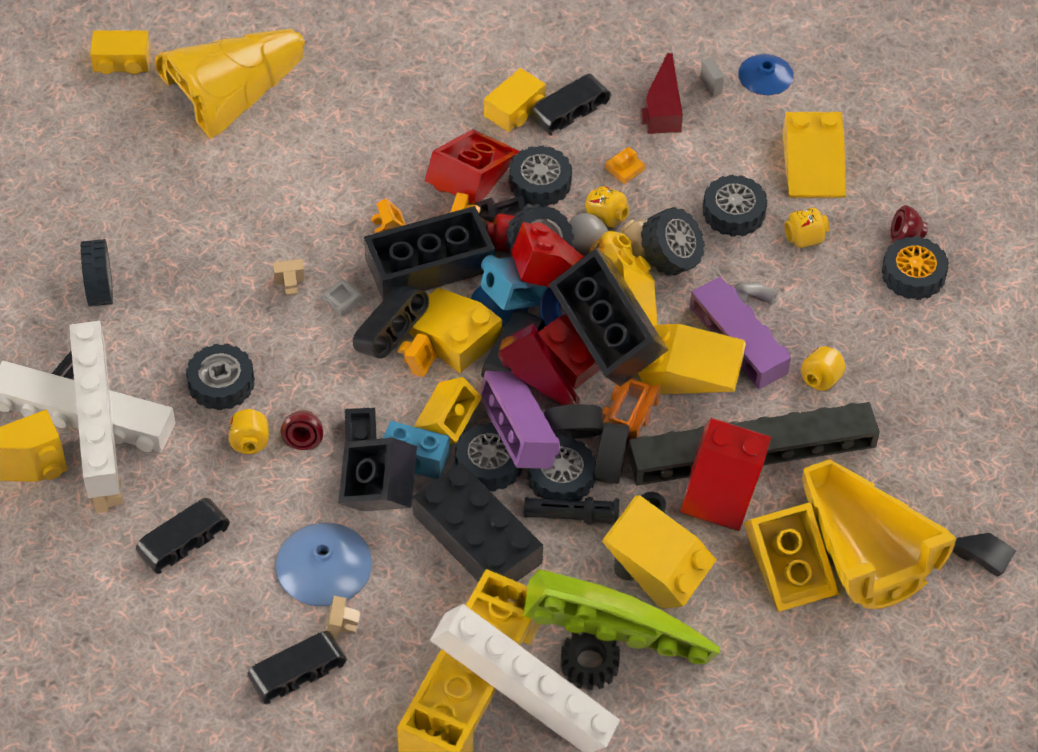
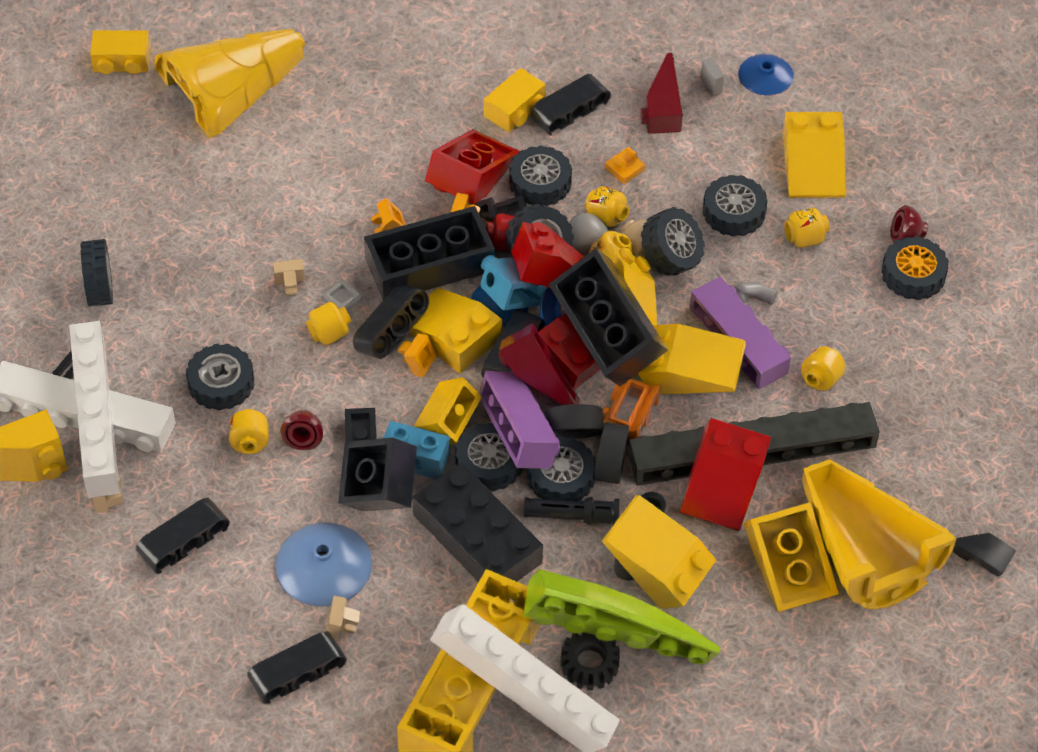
(328, 323): none -> yellow head

